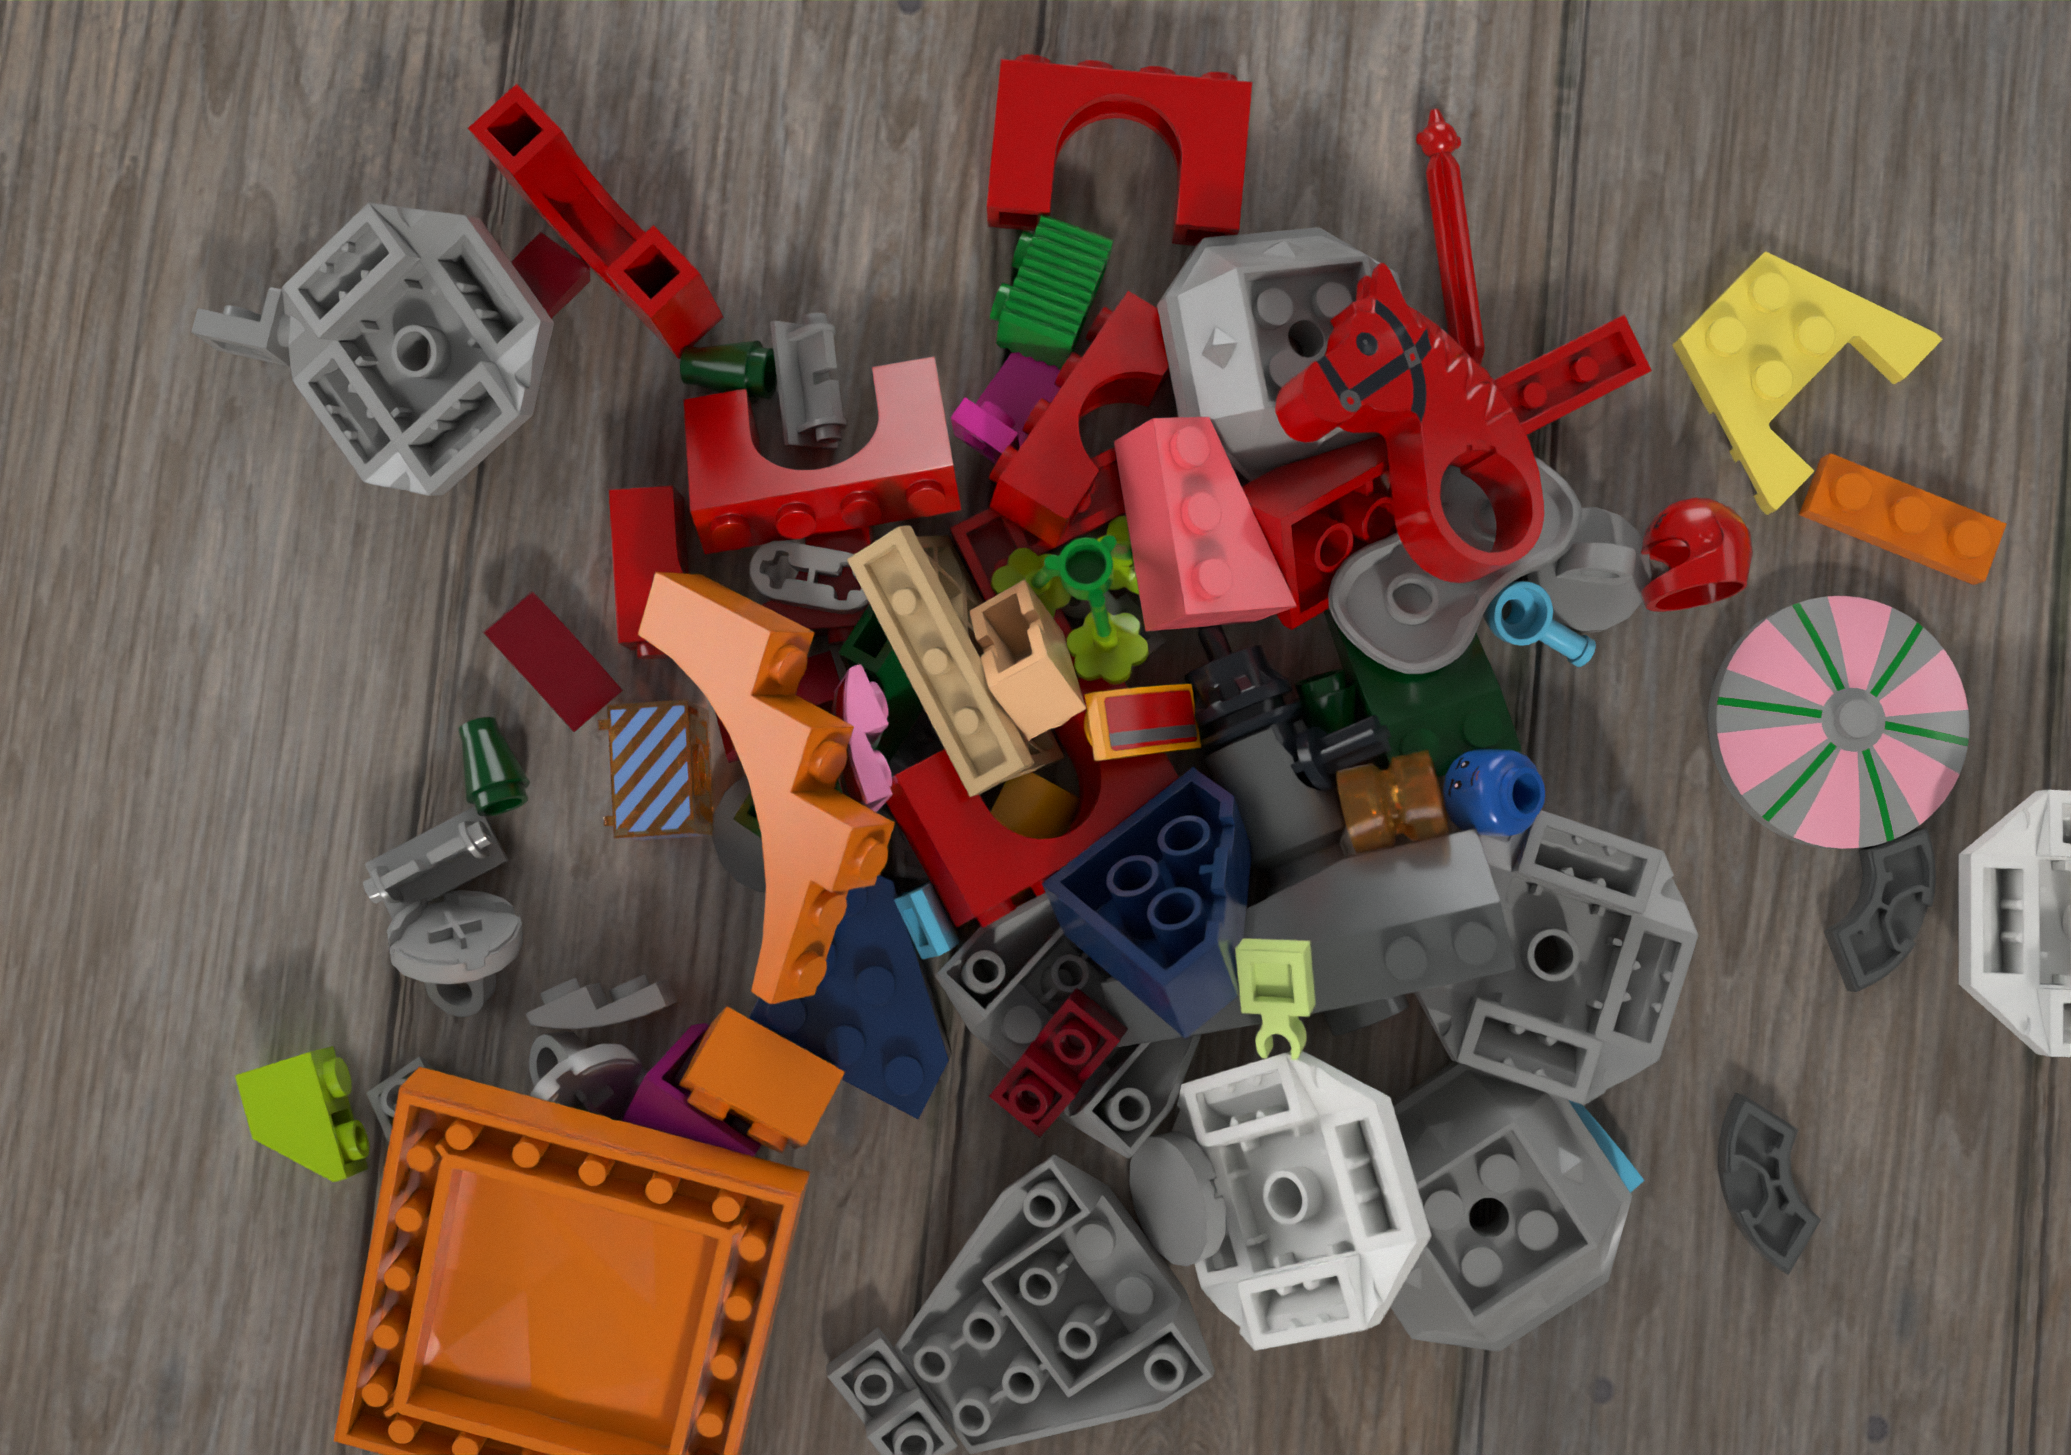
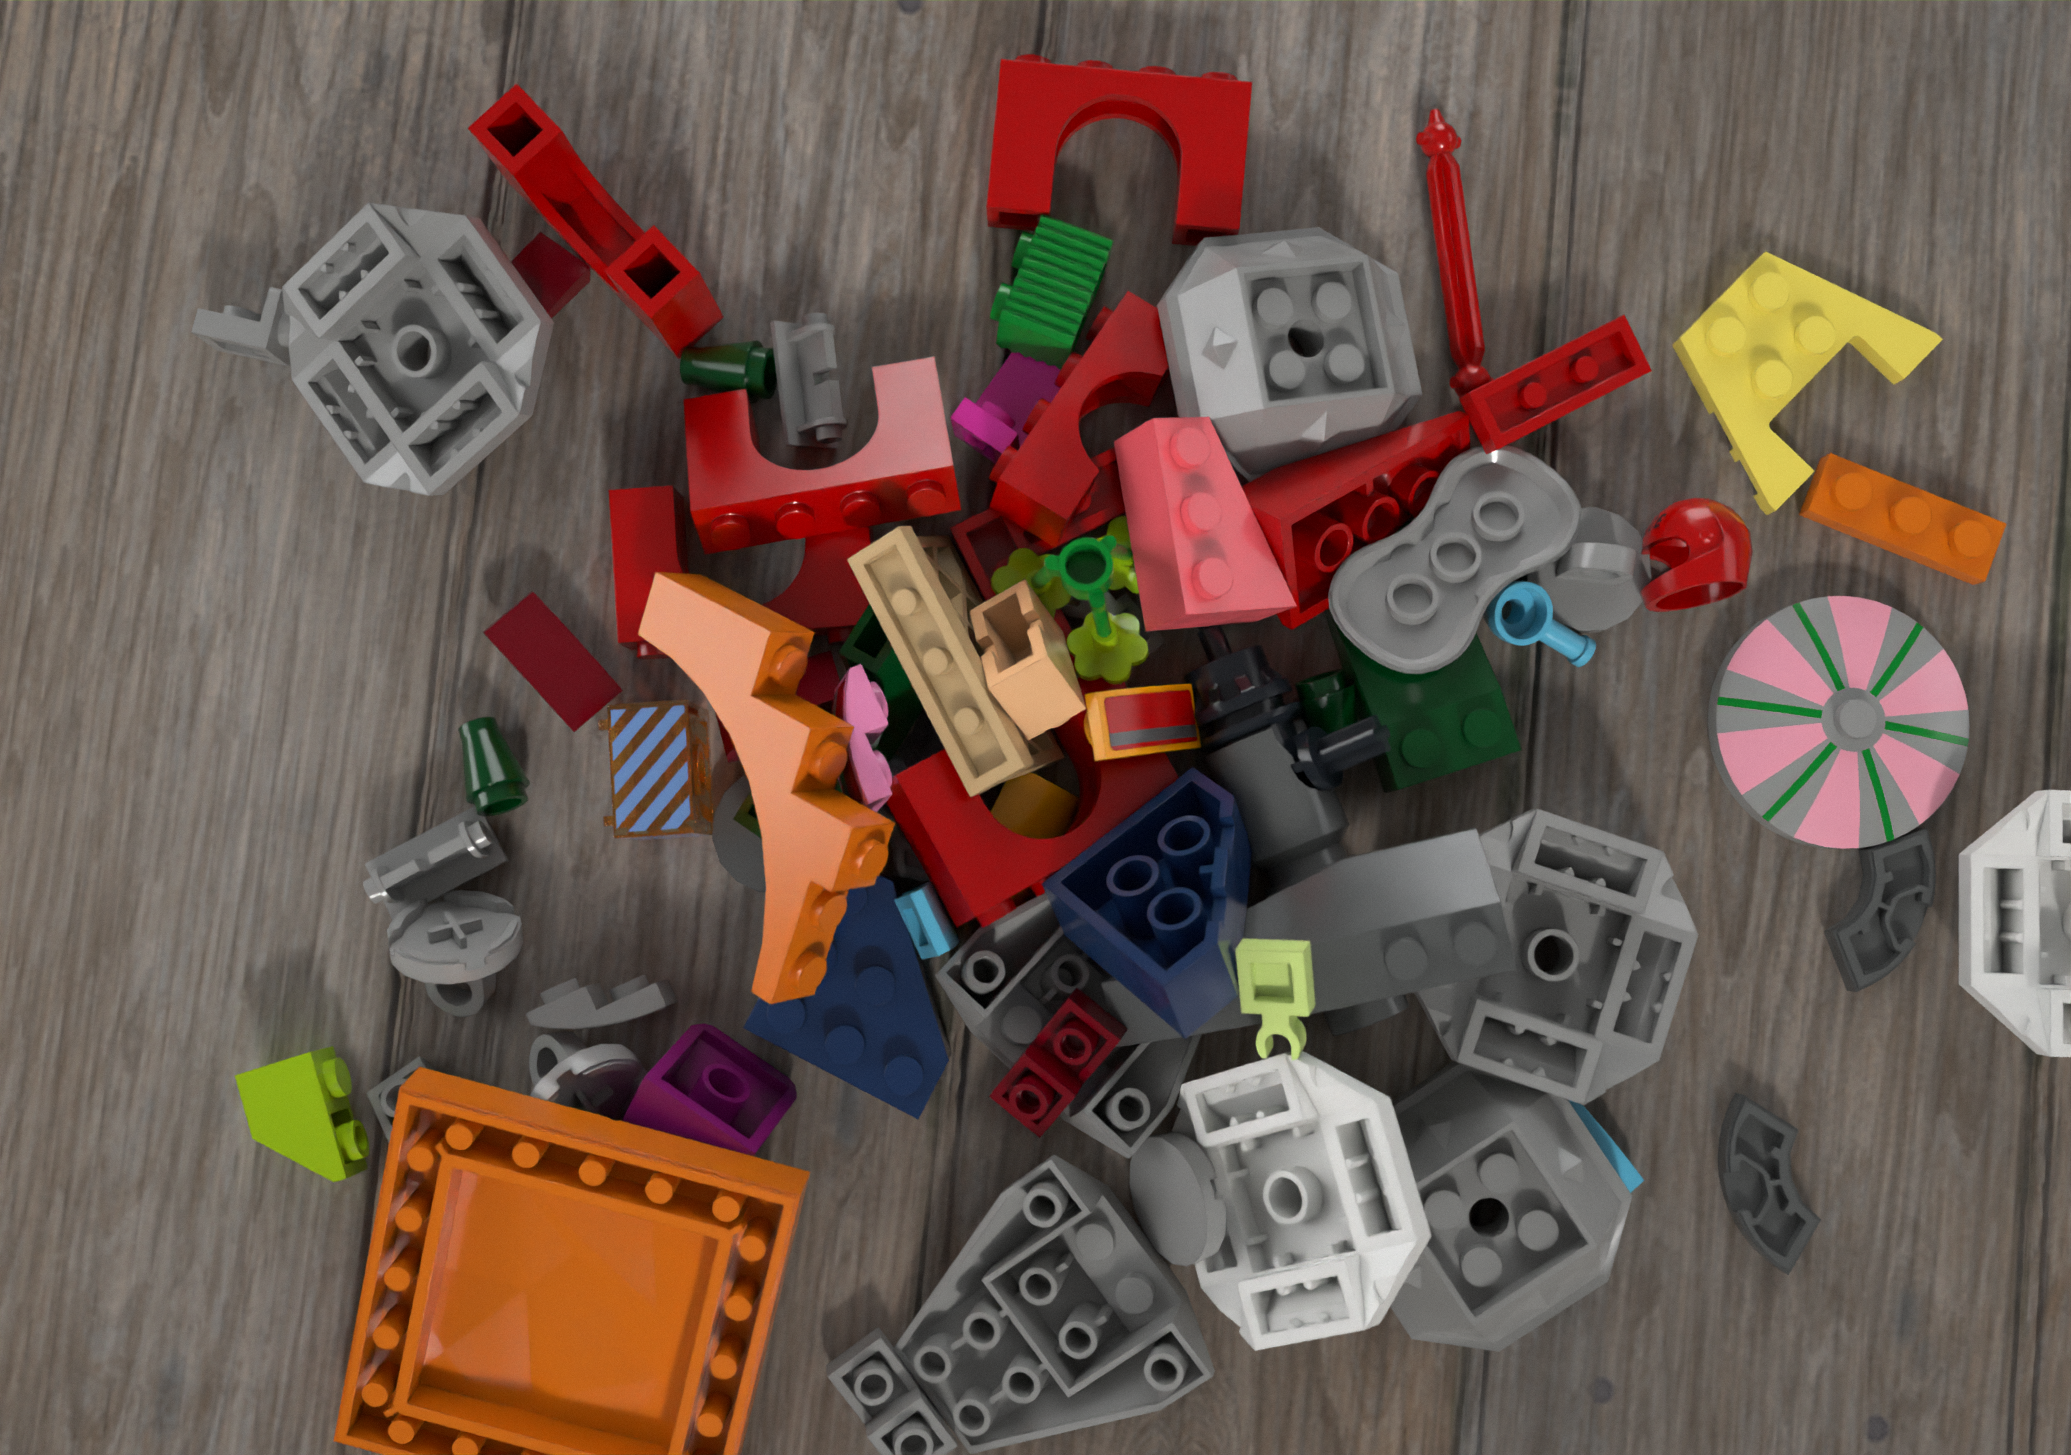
(760, 1081): orange slope -> none
(806, 593): light grey beam -> none
(1392, 802): clear orange wheel -> none
(1435, 408): red animal -> none
(1493, 792): blue head -> none

